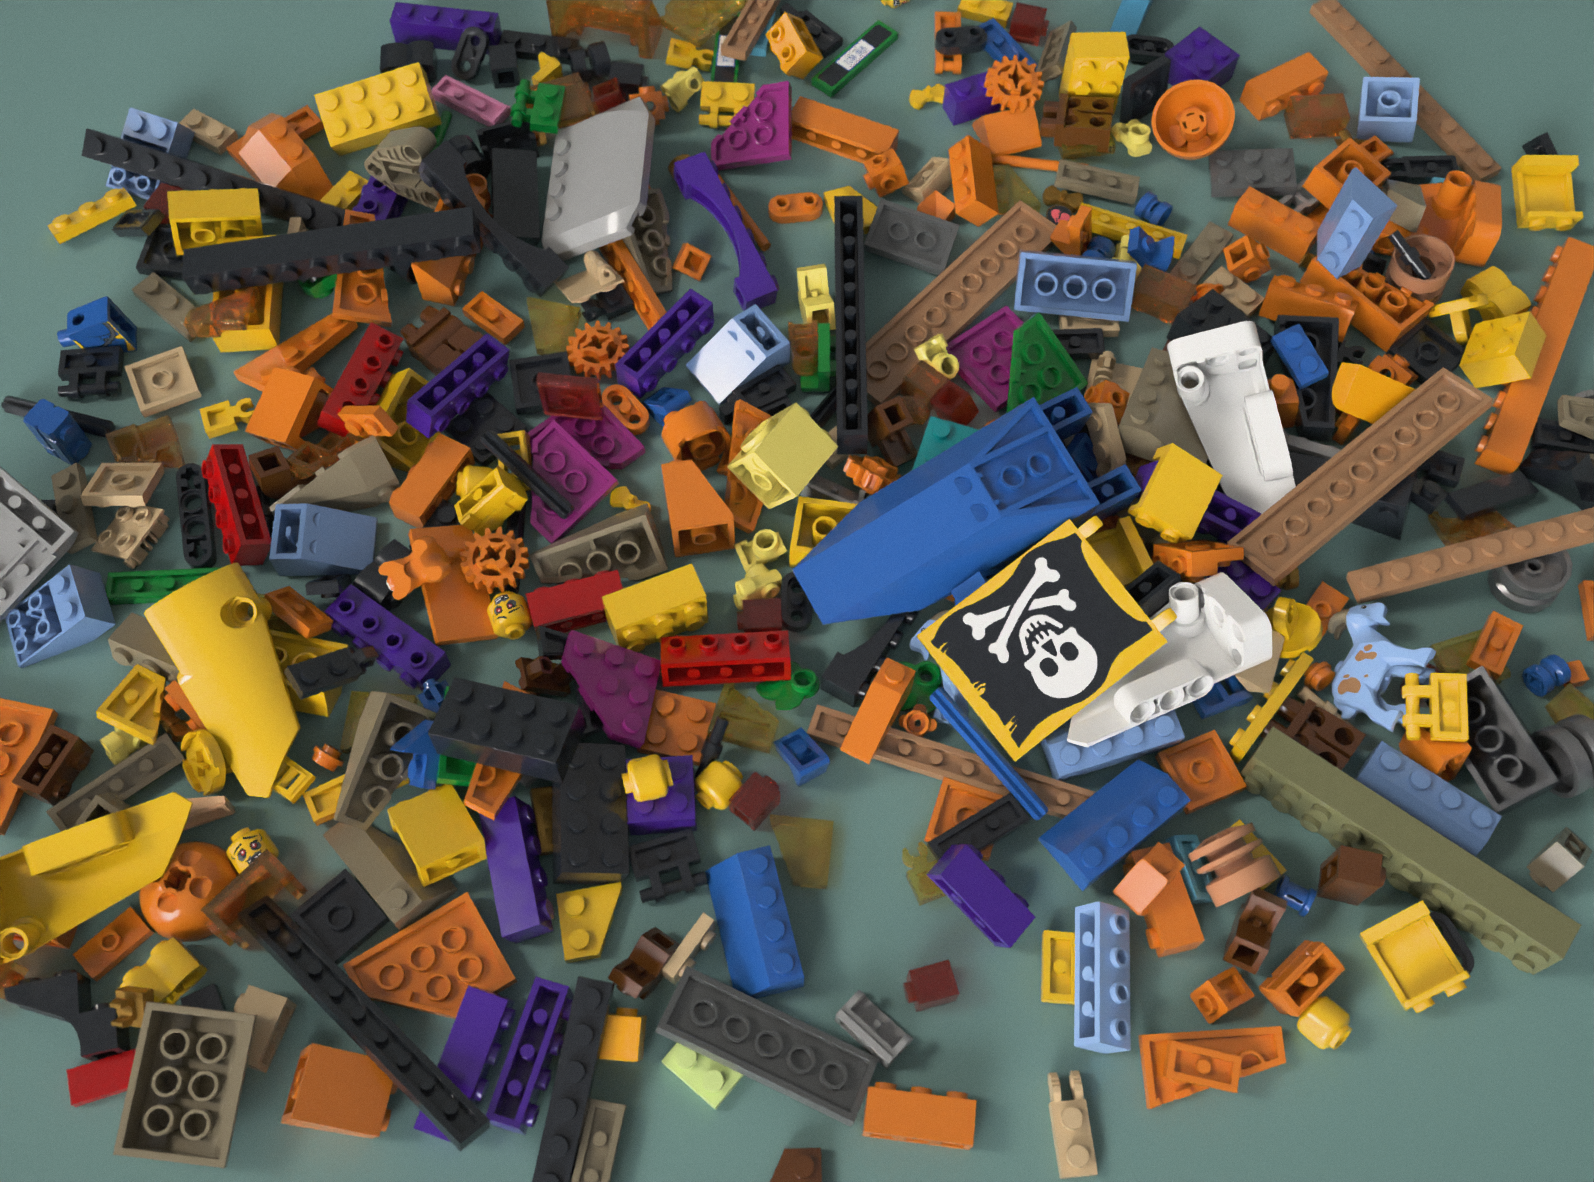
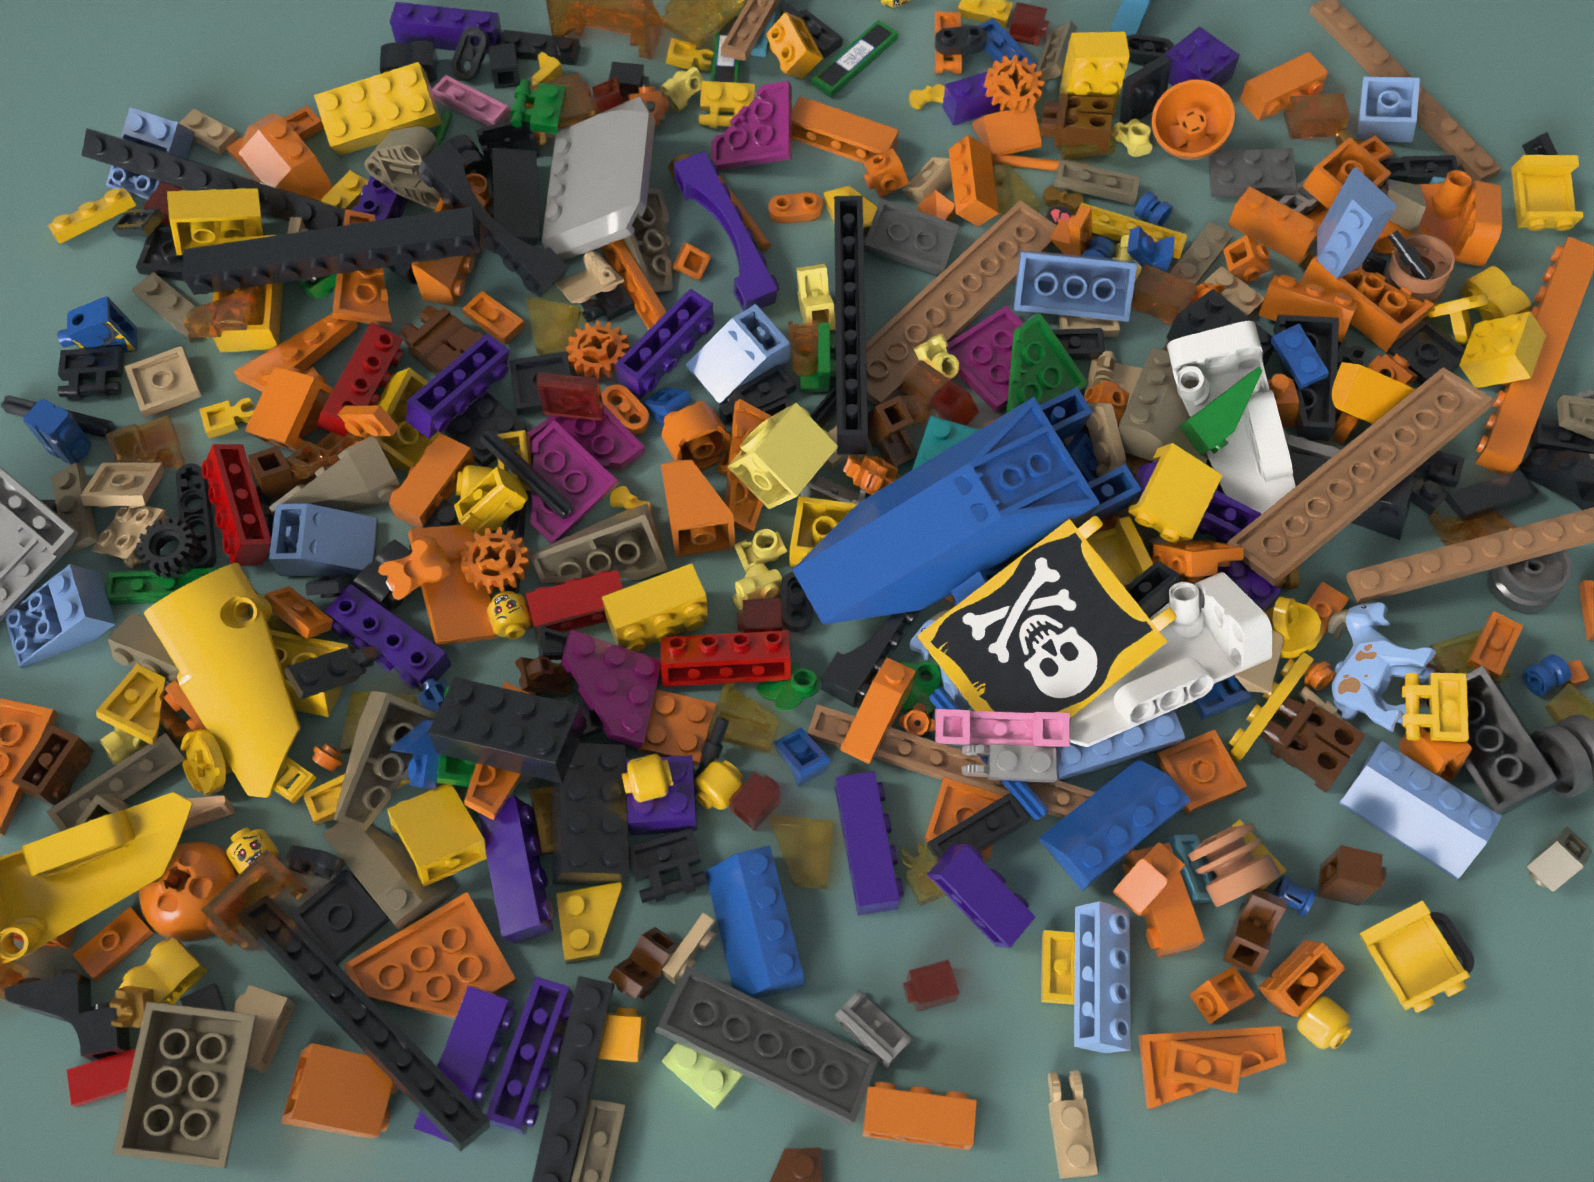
(159, 536): none -> black tyre
(314, 860): none -> black plate
(598, 59): black wheel -> none
(867, 843): none -> dark purple brick
(1002, 728): none -> bright pink slope
(1013, 762): none -> light grey hinge
(1221, 416): none -> green slope
(1414, 855): olive brick -> none

